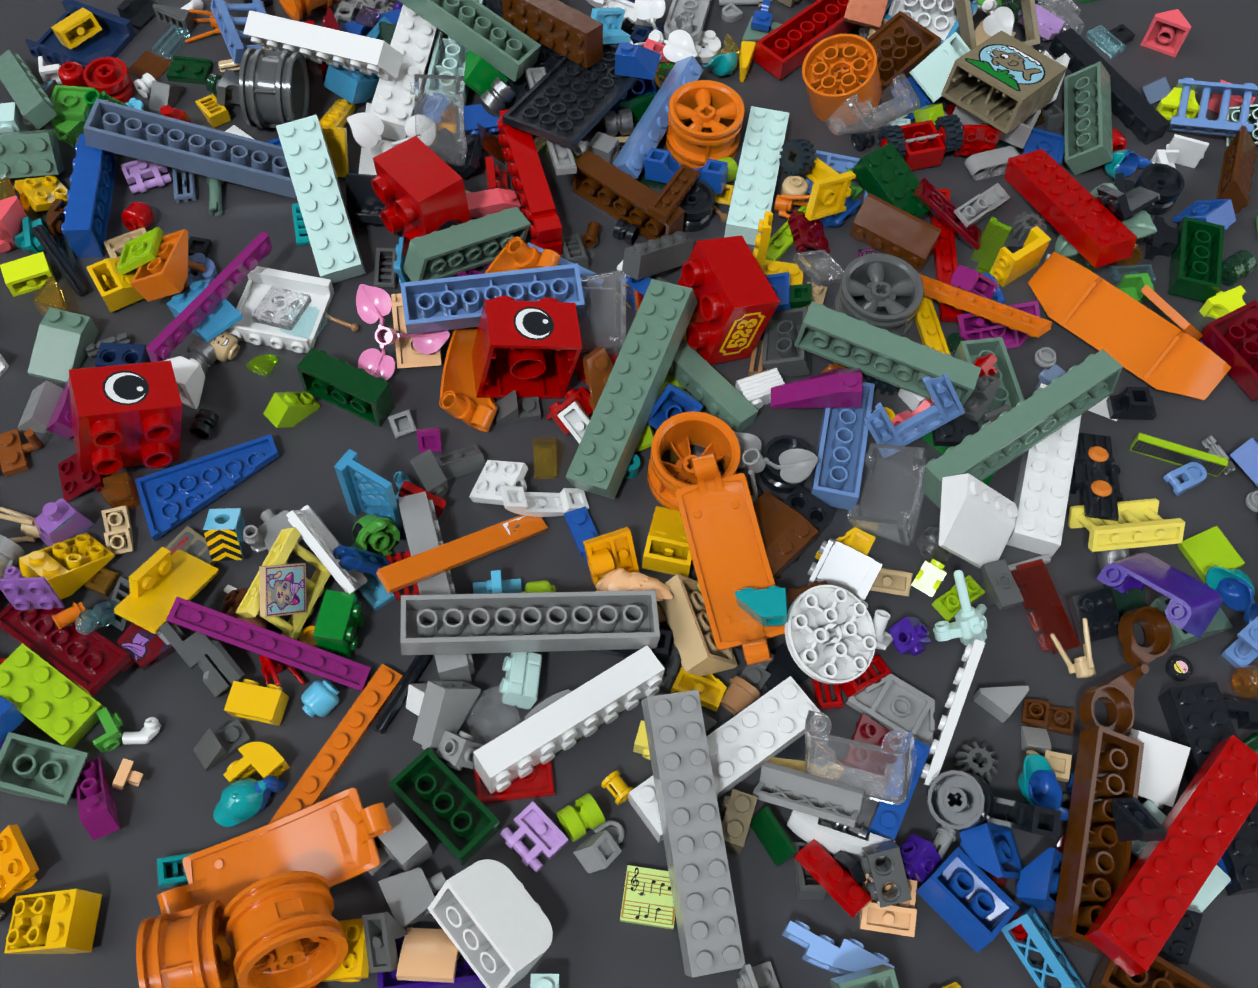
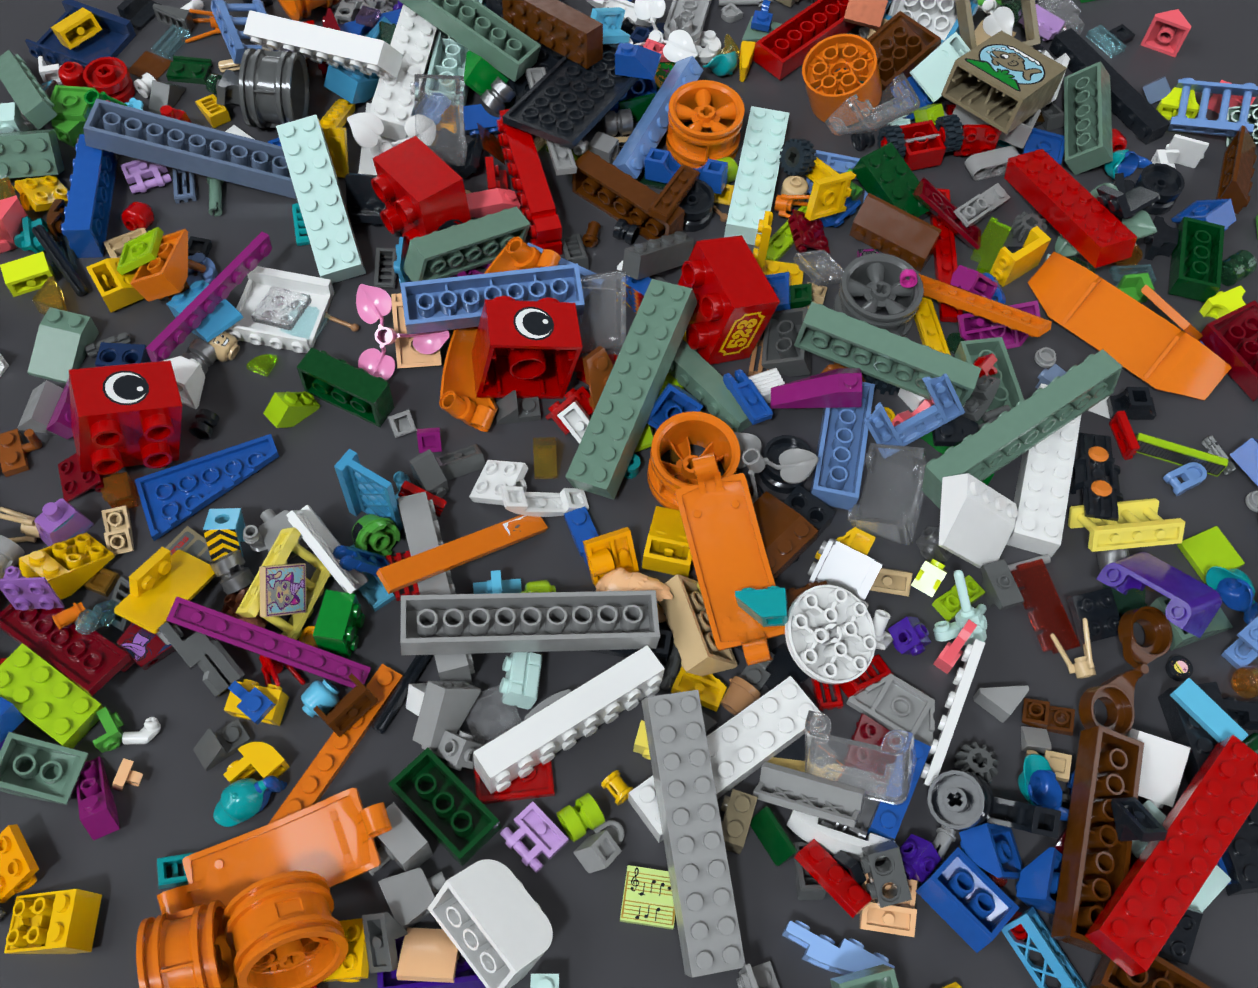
(237, 579): none -> flat silver wheel
(253, 703): none -> blue plate
(349, 708): none -> reddish brown panel
(748, 397): none -> blue hinge
(912, 278): none -> dark pink hinge
(952, 652): none -> coral piece
(1124, 435): none -> red tile
(1206, 712): none -> medium azure tile

